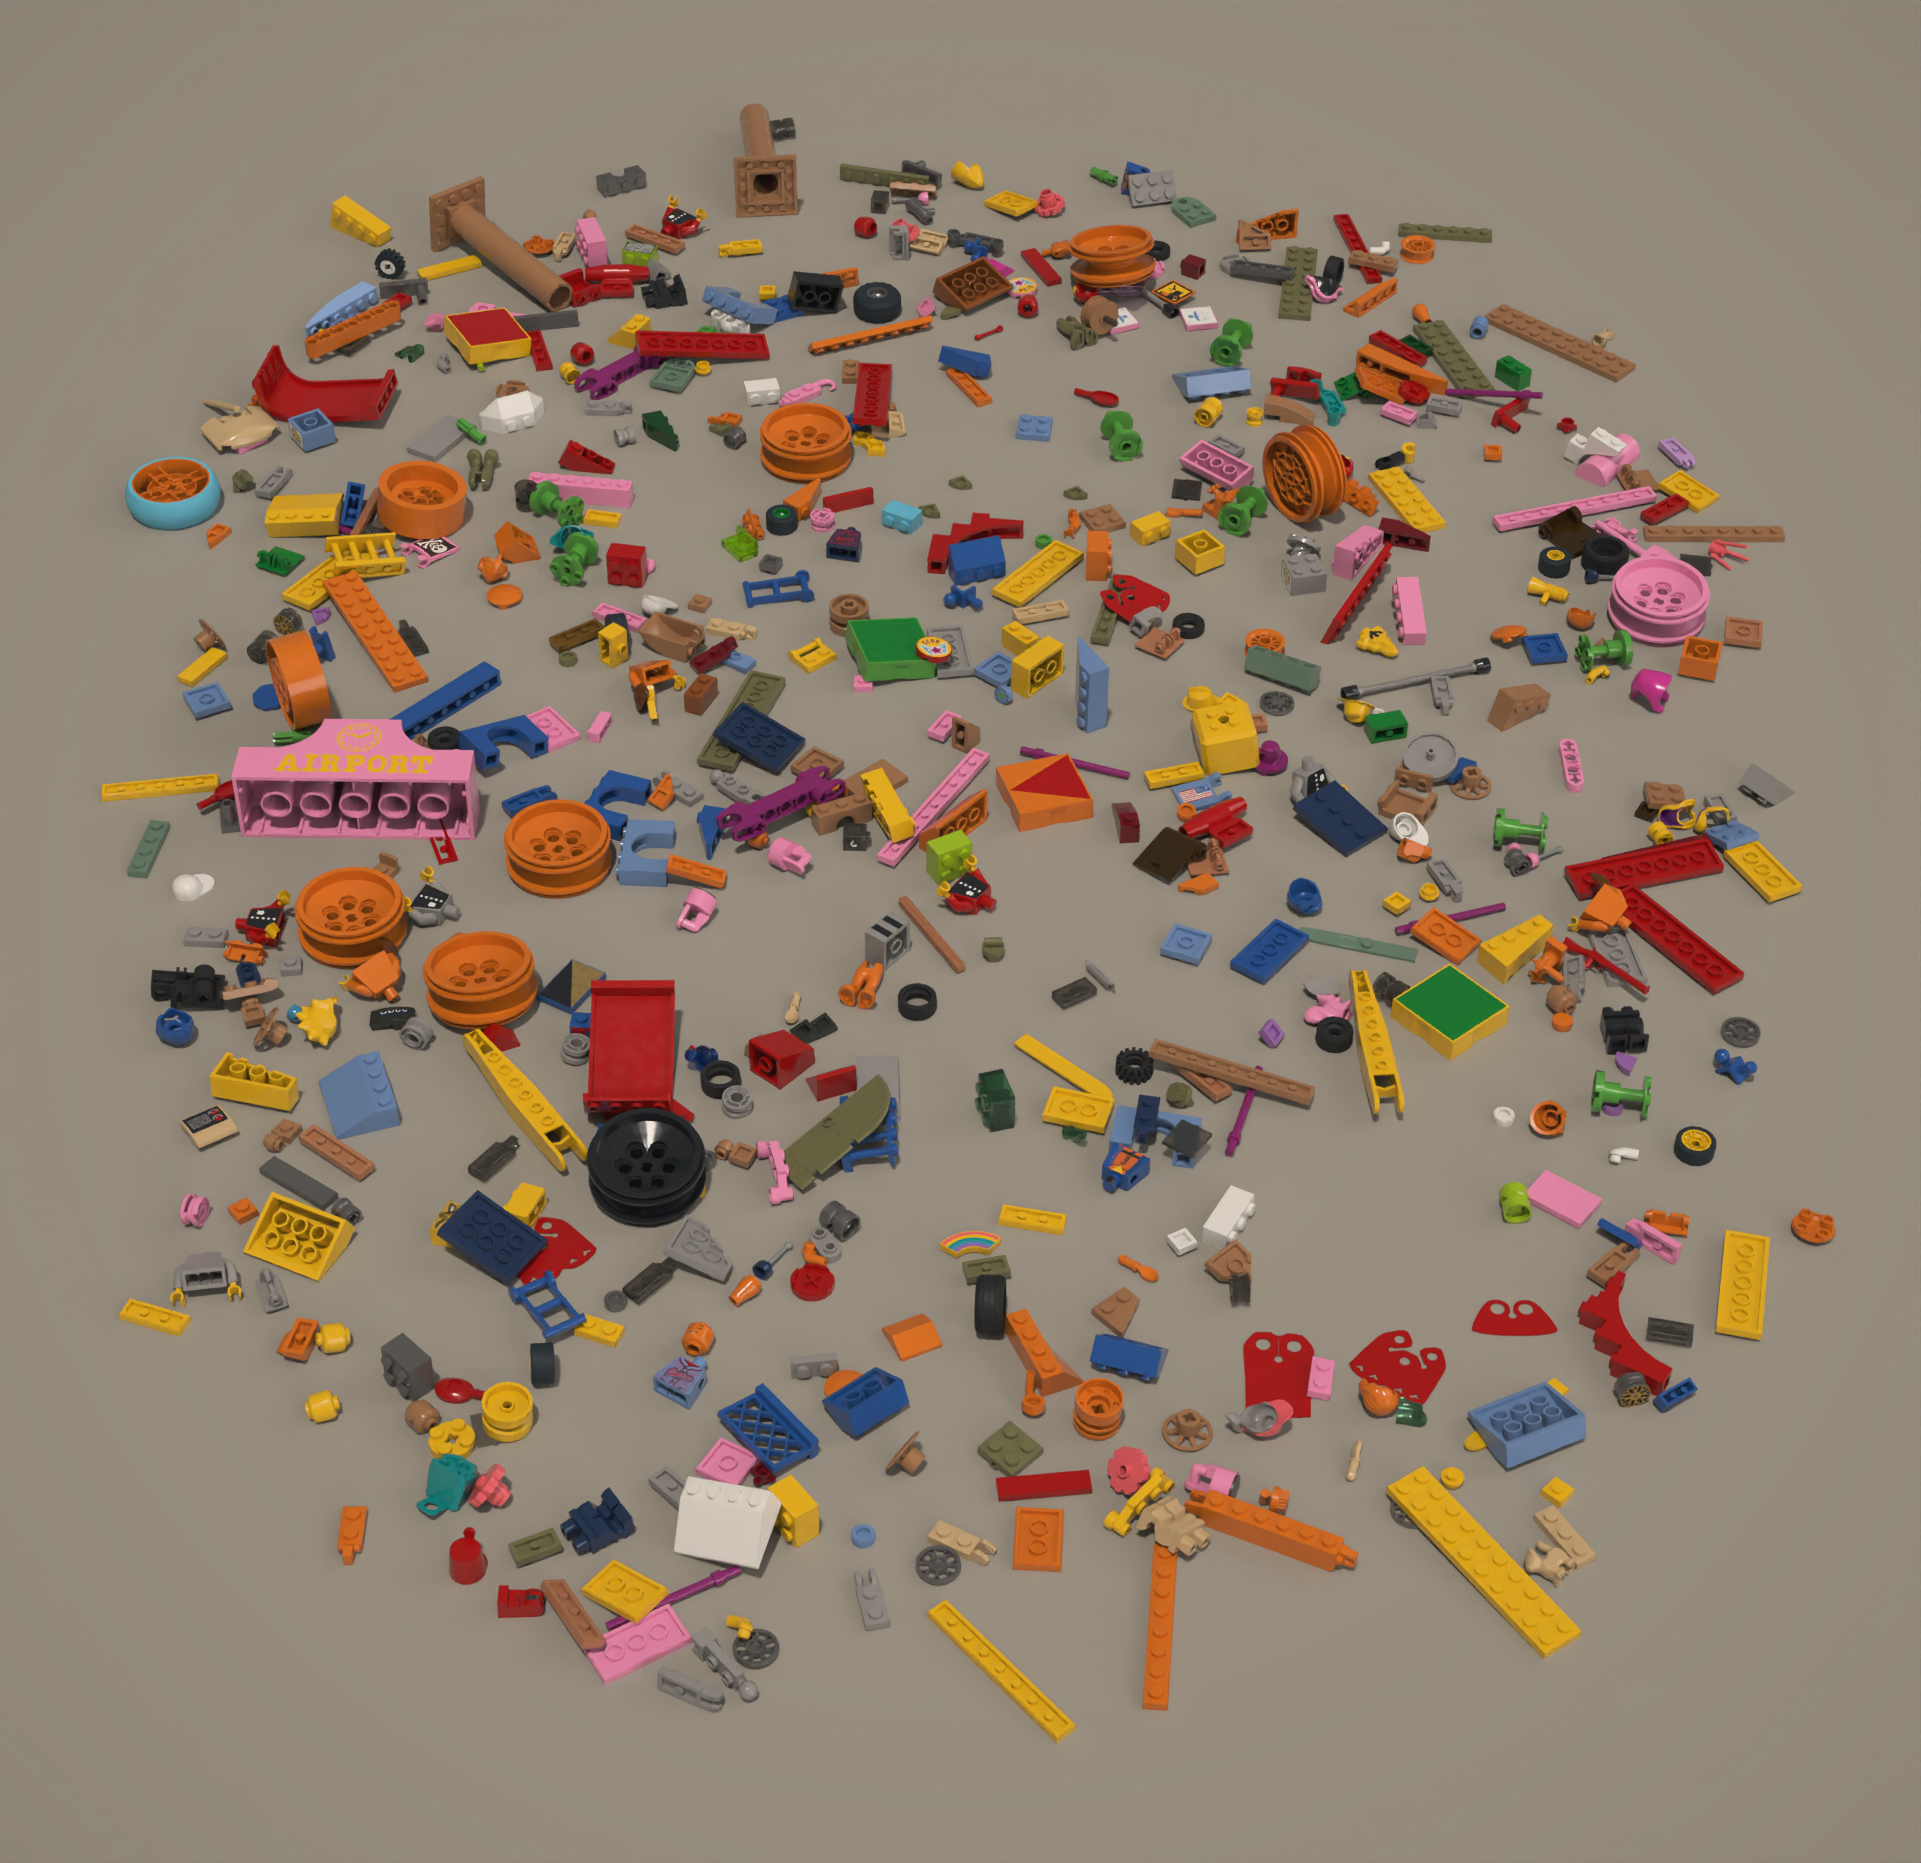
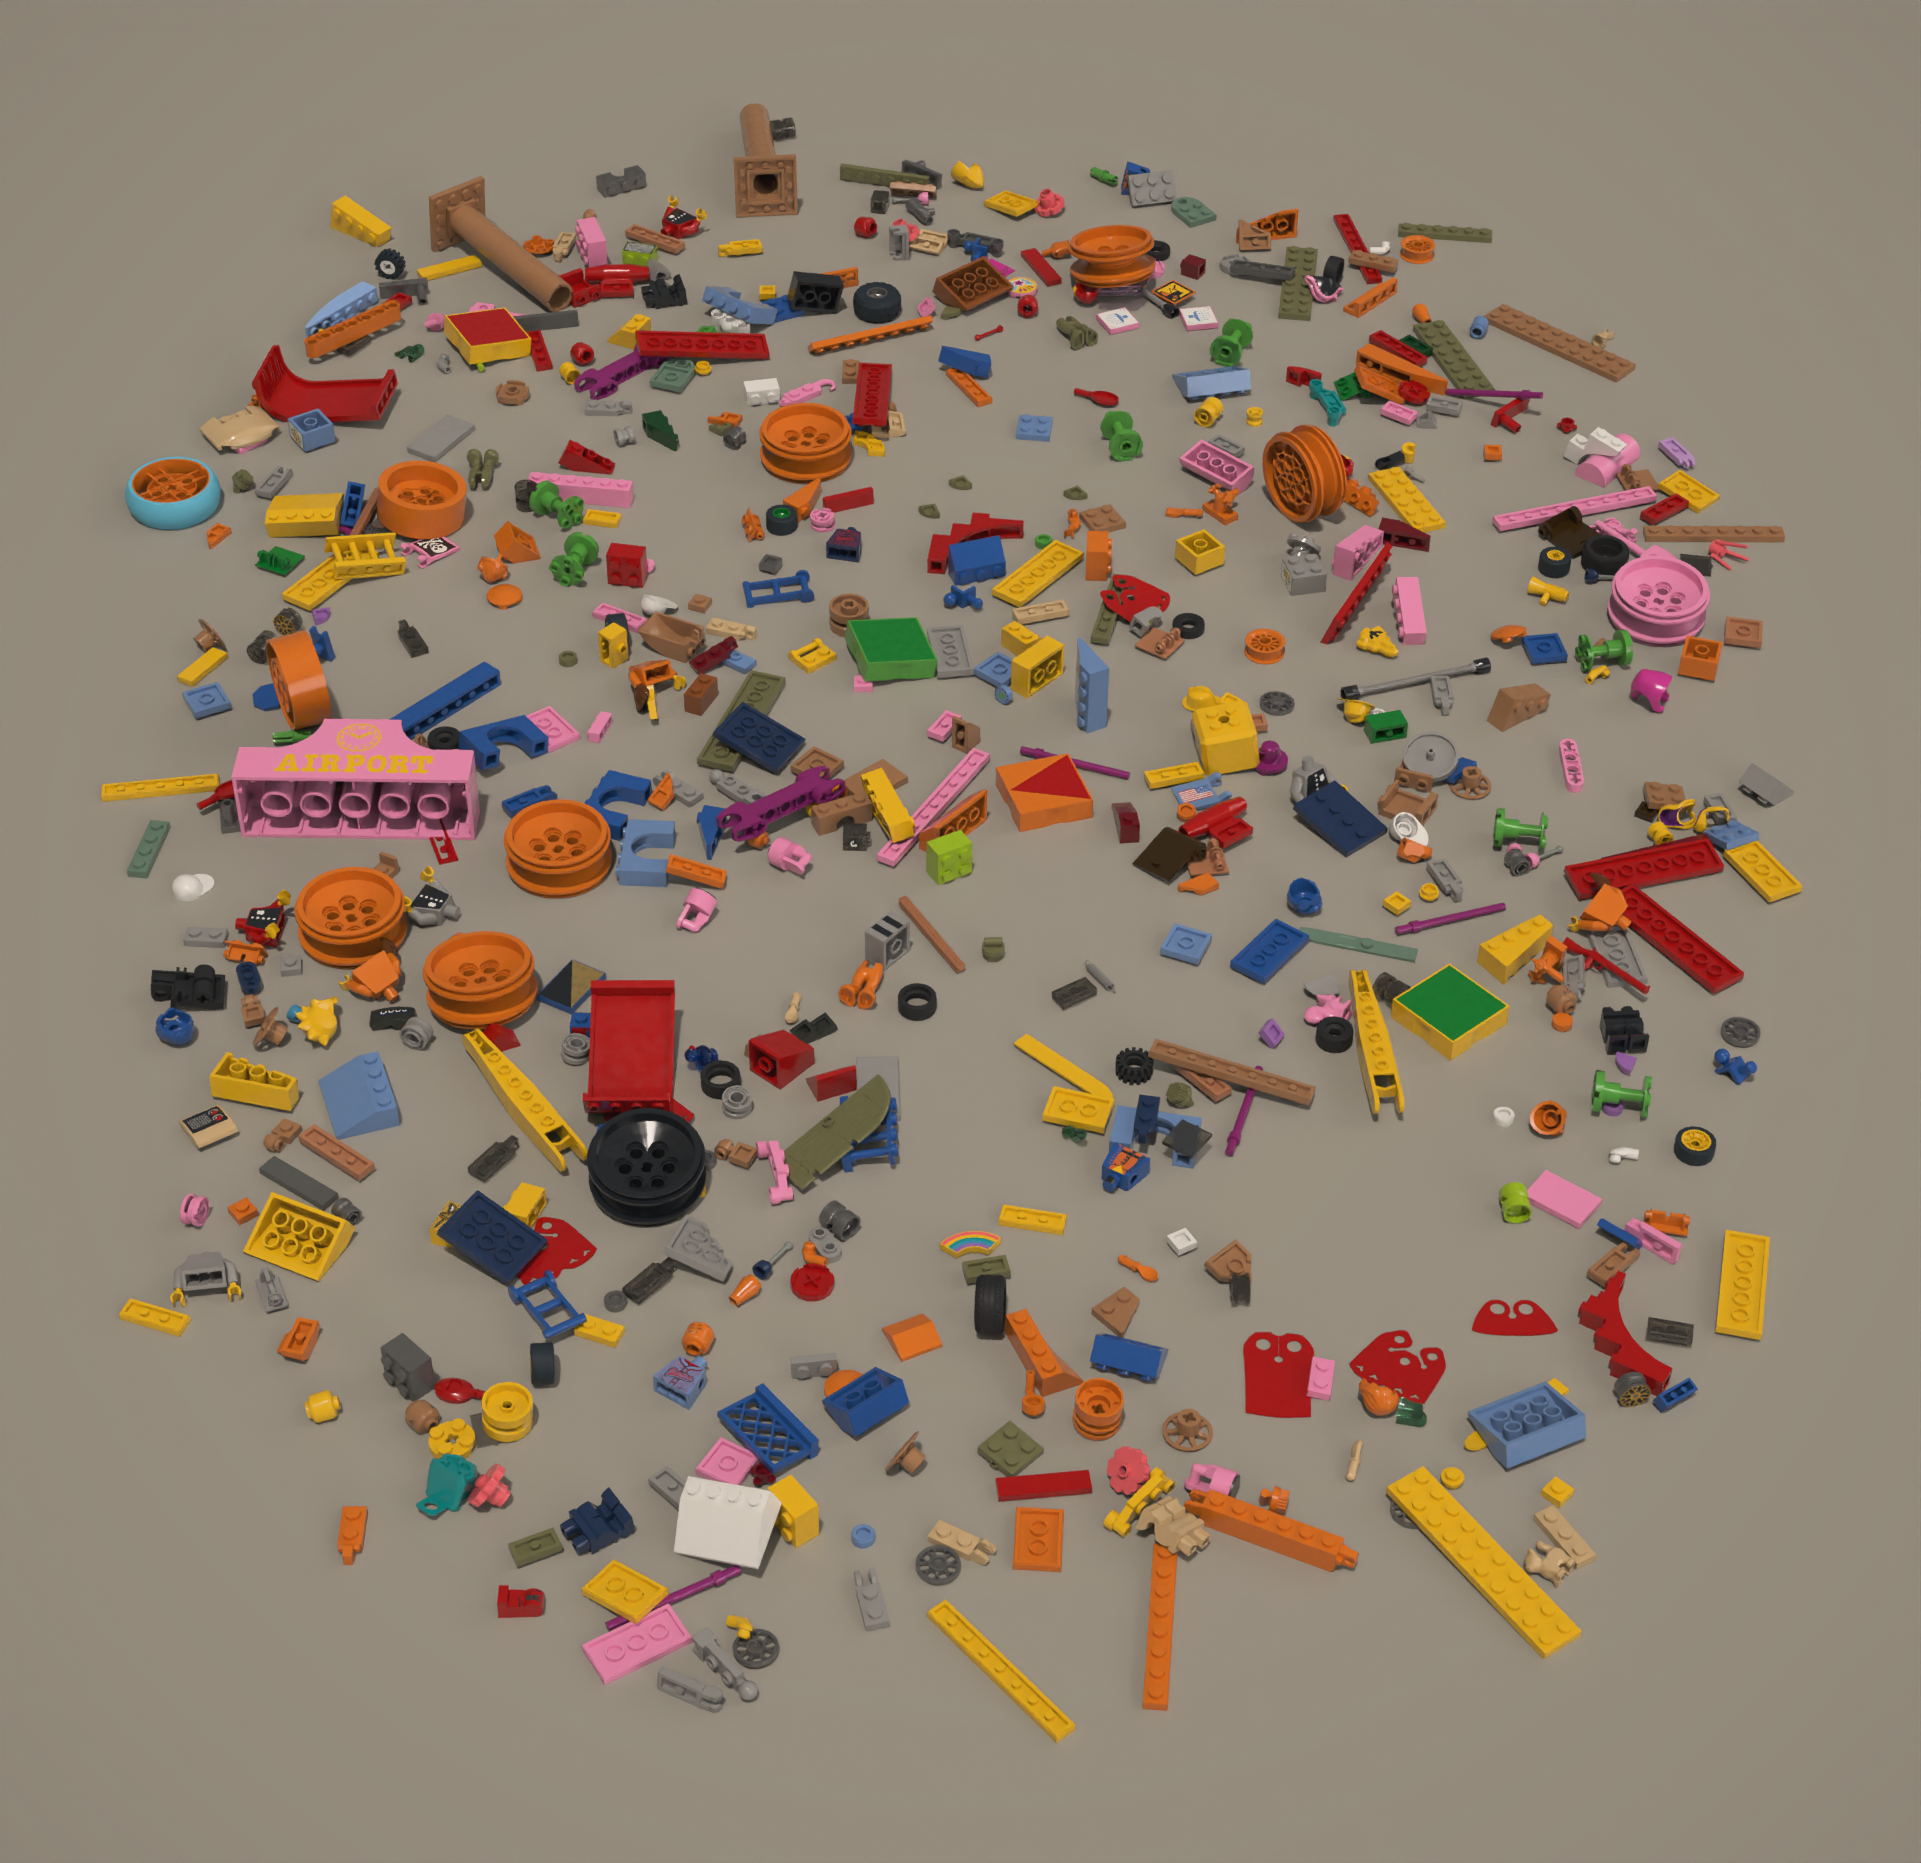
(222, 405): tan bar -> none
(249, 988): medium nougat hinge -> none
(333, 1337): yellow head -> none
(375, 631): orange plate -> none
(466, 1559): red hat -> none
(471, 431): bright green axle -> none
(512, 413): white wedge -> none
(561, 535): teal hat -> none
(572, 1614): nougat plate -> none
(576, 635): pearl gold plate -> none
(741, 546): clear neon green bracket -> none
(901, 517): medium azure brick -> none
(934, 649): tile -> none
(970, 892): torso -> none
(995, 1100): clear green brick -> none
(1100, 314): medium nougat wheel -> none
(1150, 528): yellow brick -> none
(1186, 489): clear smoke piece -> none
(1228, 1217): white brick -> none
(1236, 516): bright green piece -> none
(1262, 1418): light grey hair -> none
(1282, 668): sand green brick -> none
(1288, 410): medium nougat slope -> none
(1294, 388): red piece -> none
(1445, 936): orange tile -> none
(1513, 373): green brick -> none
(1580, 618): orange hair -> none
(1813, 1226): orange dish -> none

